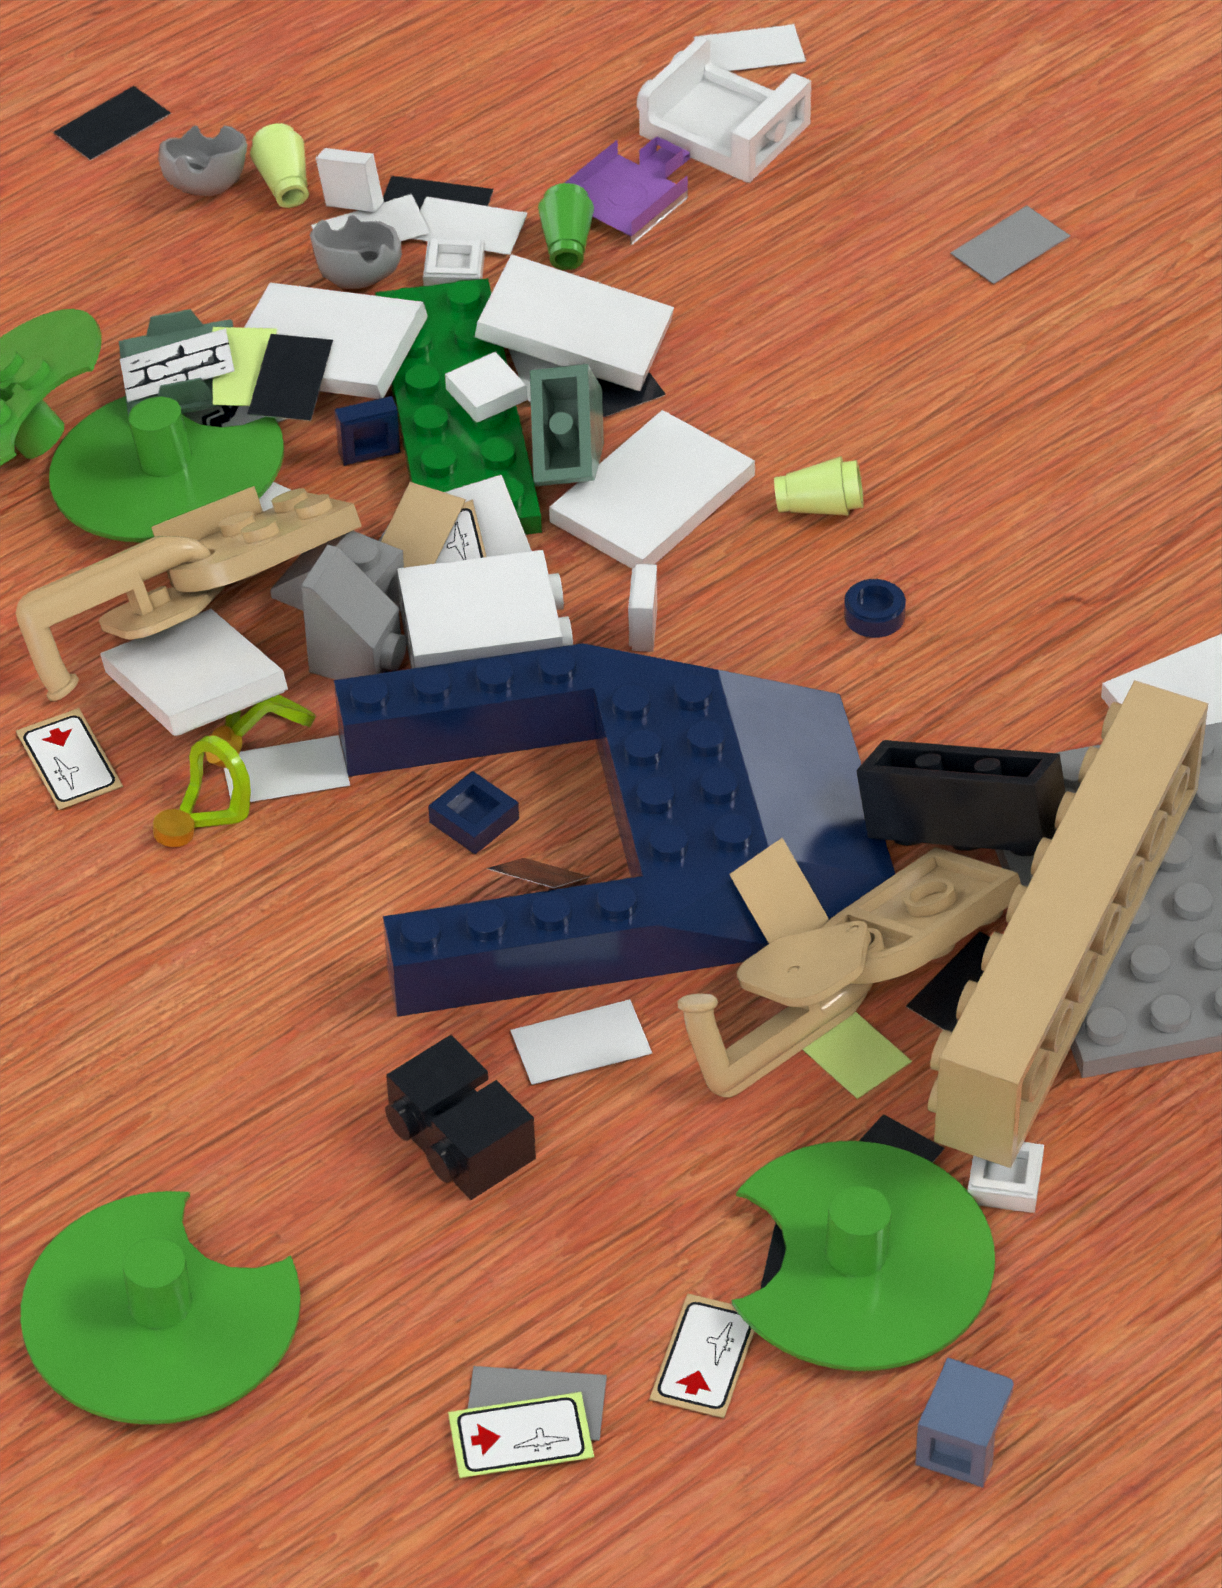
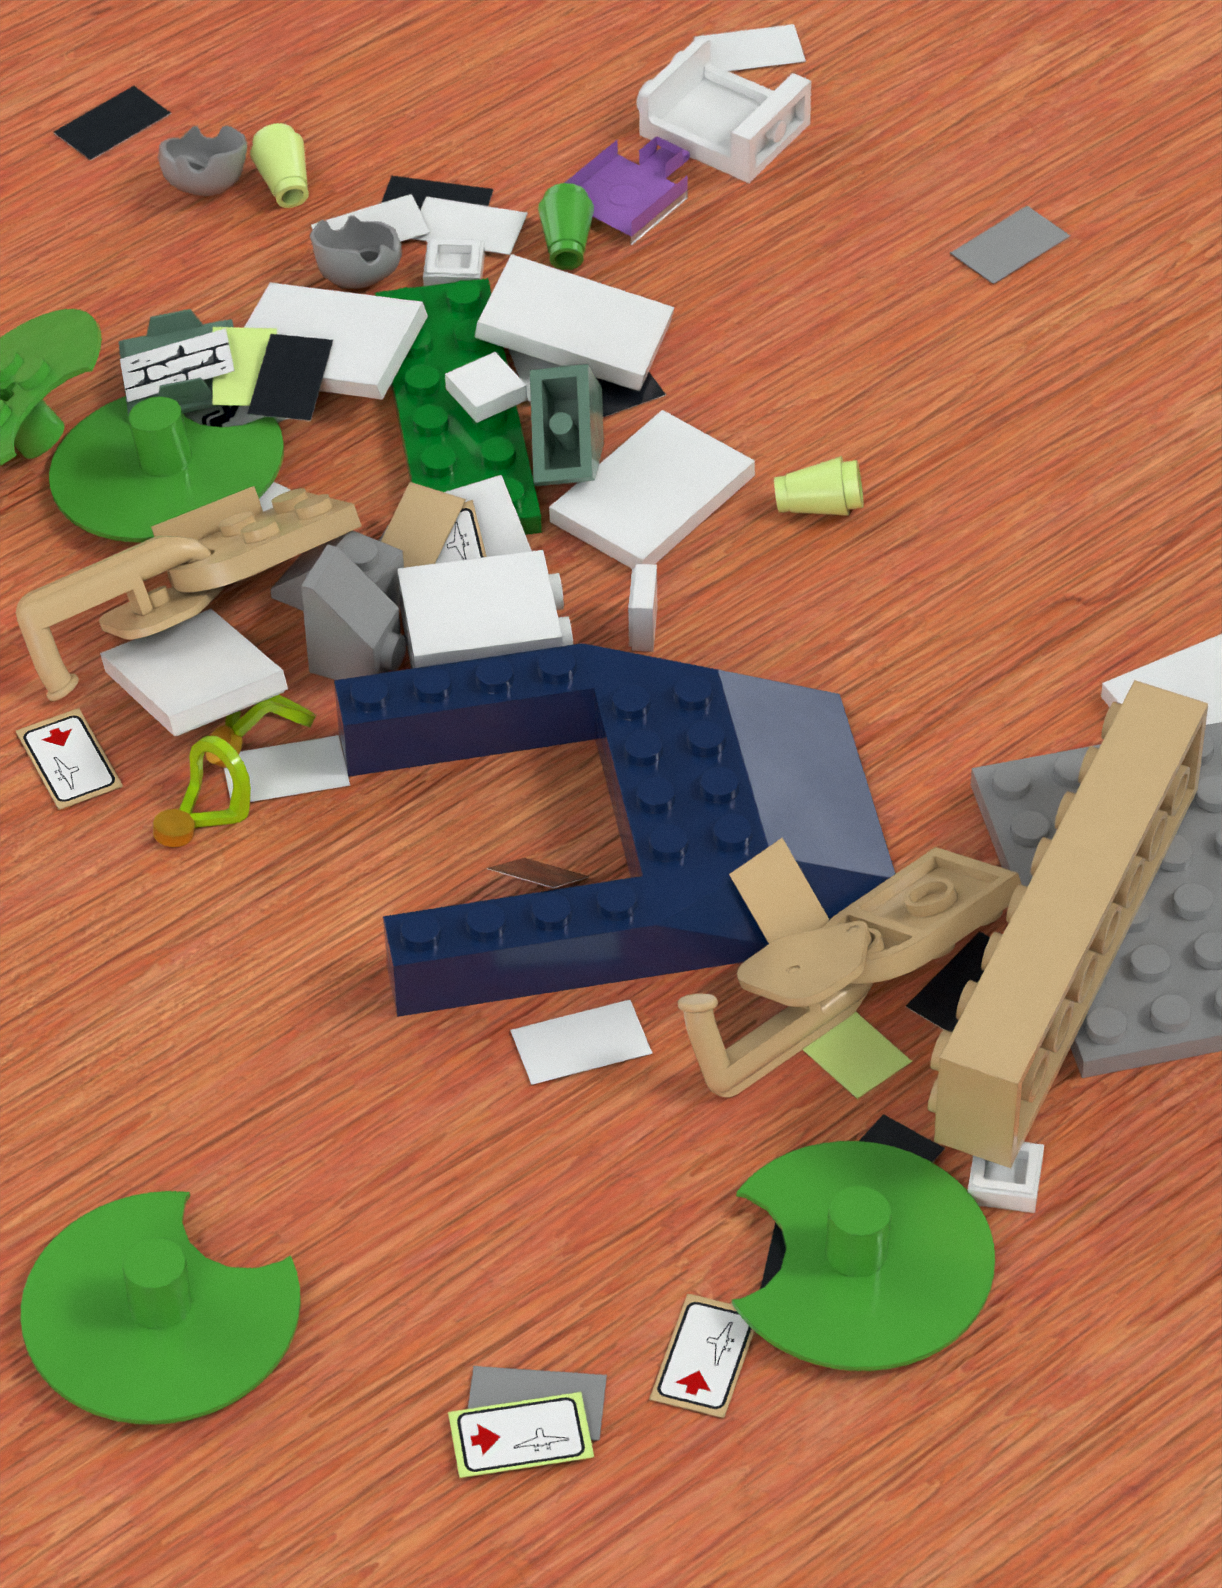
(349, 179): white tile -> none
(367, 430): dark blue tile -> none
(464, 1132): black piece -> none
(473, 812): dark blue tile -> none
(874, 608): dark blue tile -> none
(961, 796): black brick -> none
(962, 1422): sand blue panel -> none

